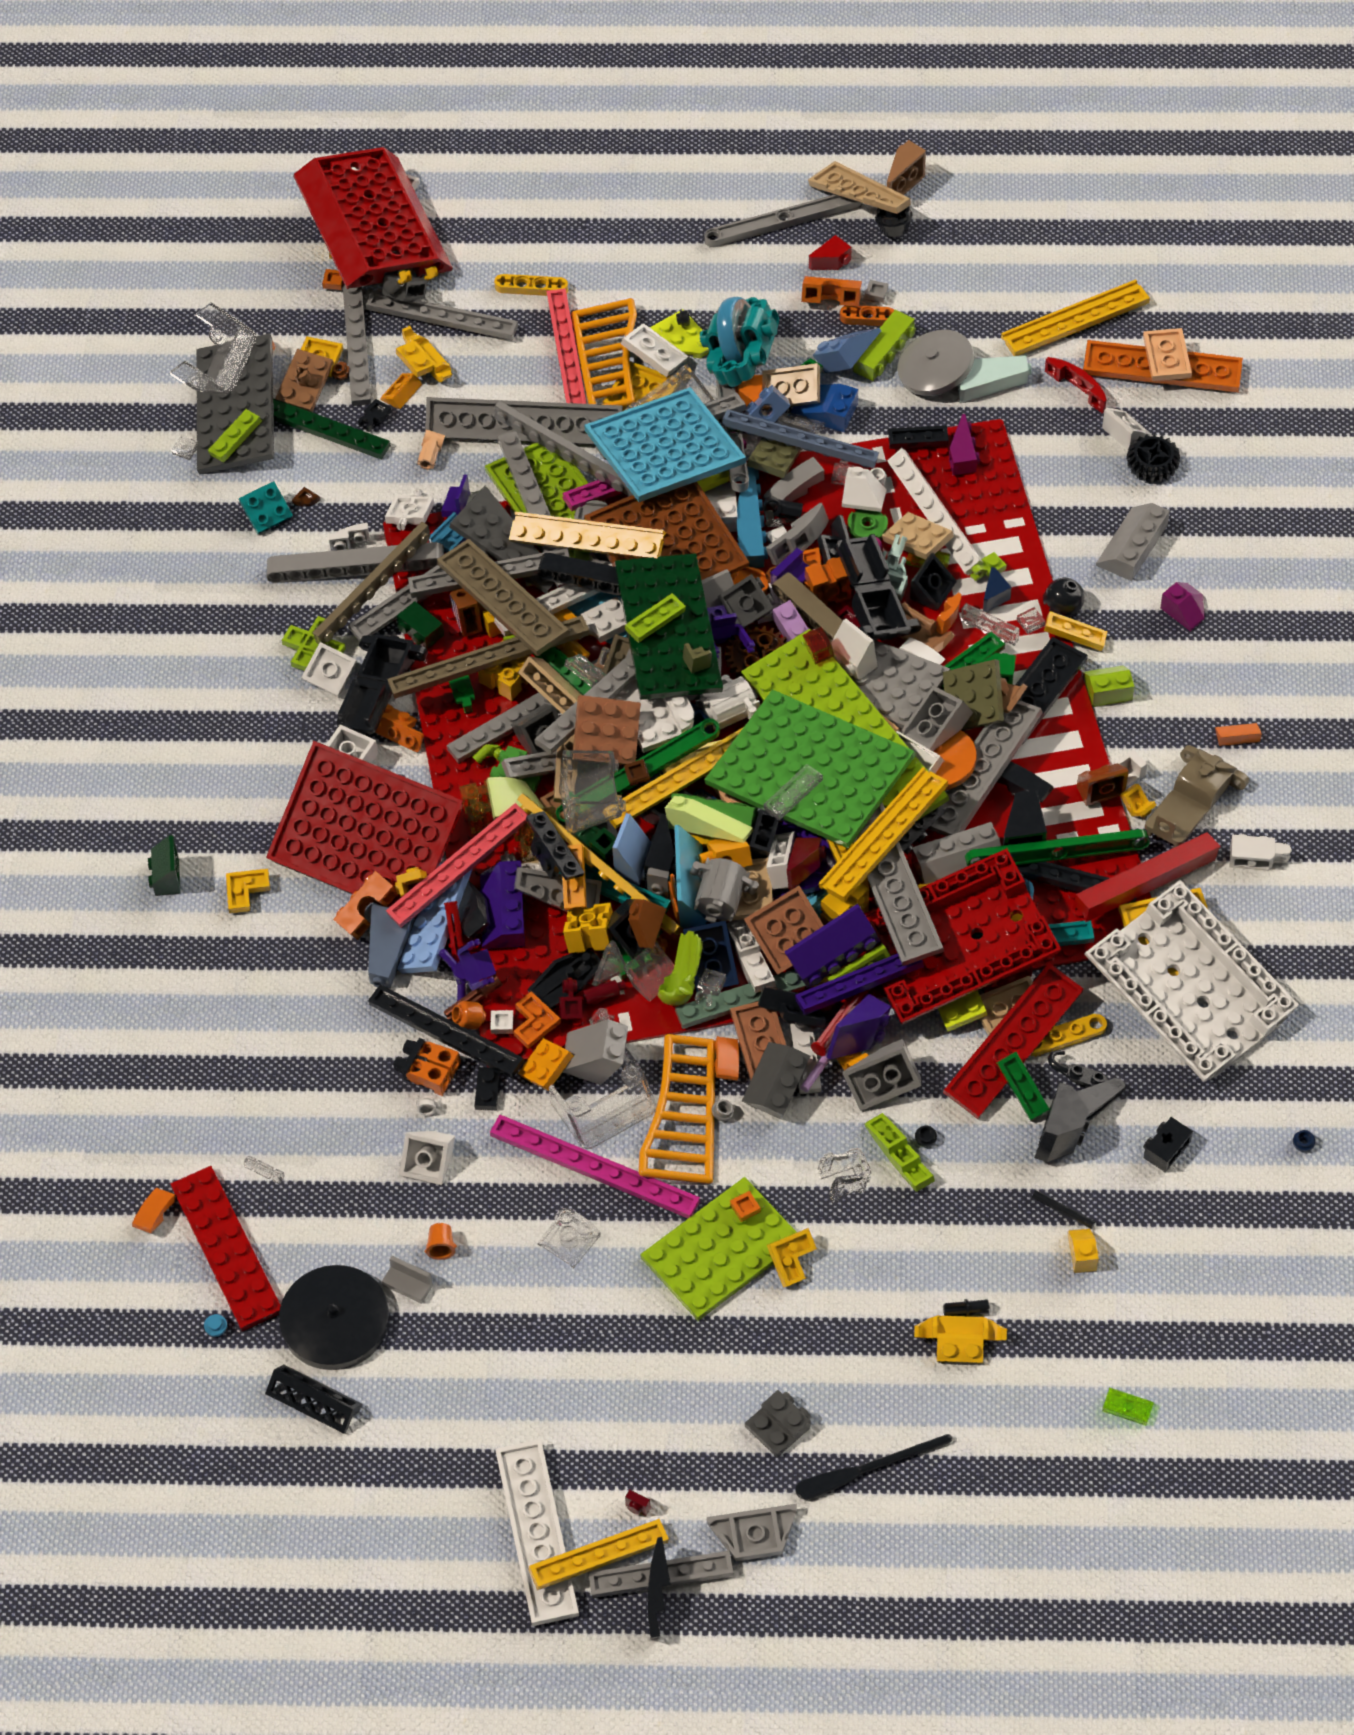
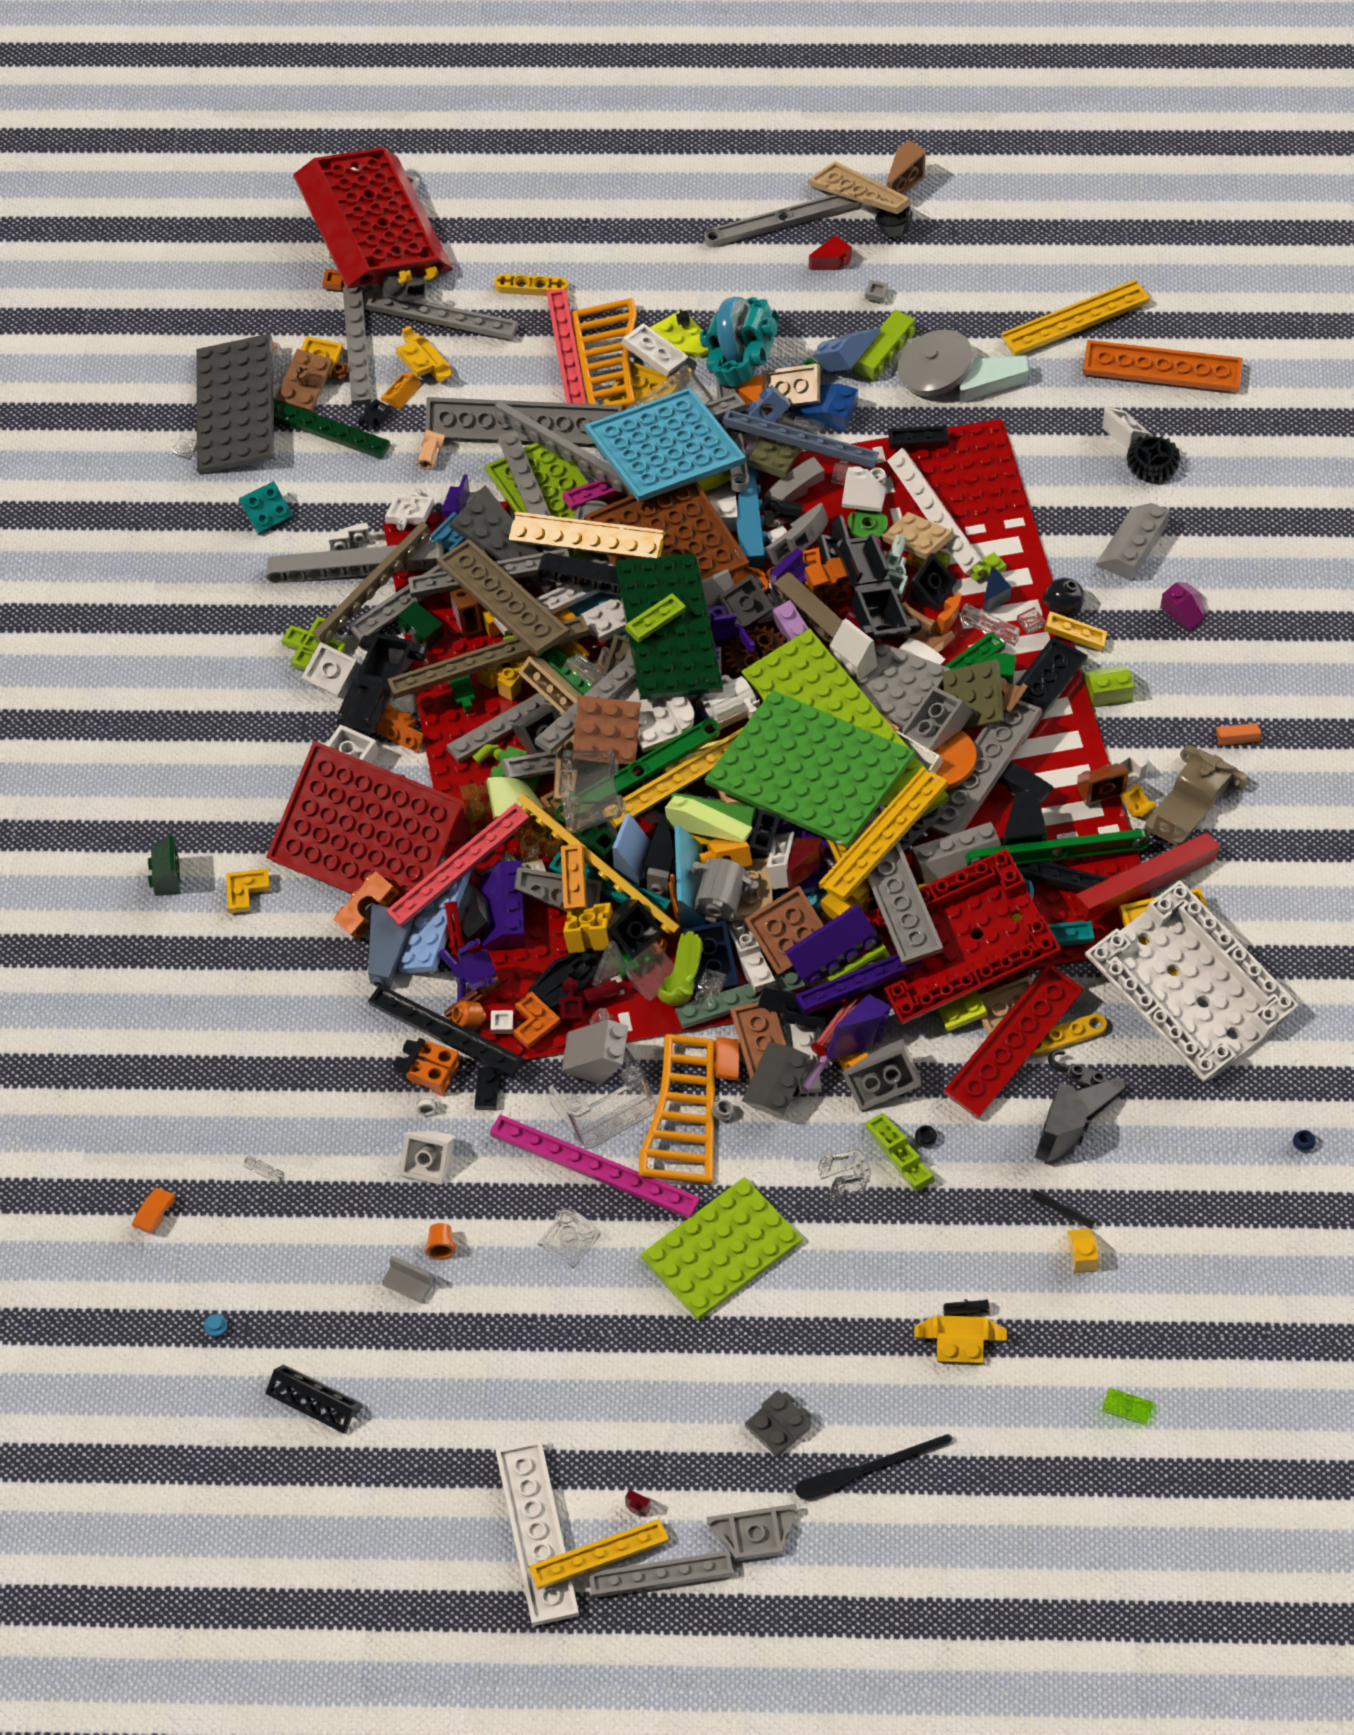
(226, 1248): red plate -> none
(234, 349): clear windscreen -> none
(234, 435): lime plate -> none
(305, 498): reddish brown tile -> none
(334, 1317): black container -> none
(411, 876): yellow bracket -> none
(545, 1064): light orange plate -> none
(552, 849): black bracket -> none
(637, 772): reddish brown tile -> none
(645, 921): dark orange slope -> none
(658, 1579): black slope -> none
(696, 659): olive panel -> none
(745, 1206): orange plate -> none
(786, 1254): yellow plate -> none
(793, 792): clear plate -> none
(818, 289): orange arch -> none
(818, 645): clear red brick -> none
(861, 310): orange beam -> none
(962, 454): magenta slope -> none
(1022, 1085): green plate -> none
(1062, 369): red slope -> none
(1167, 354): light nougat plate -> none
(1167, 1144): black brick -> none
(1257, 852): white hinge -> none

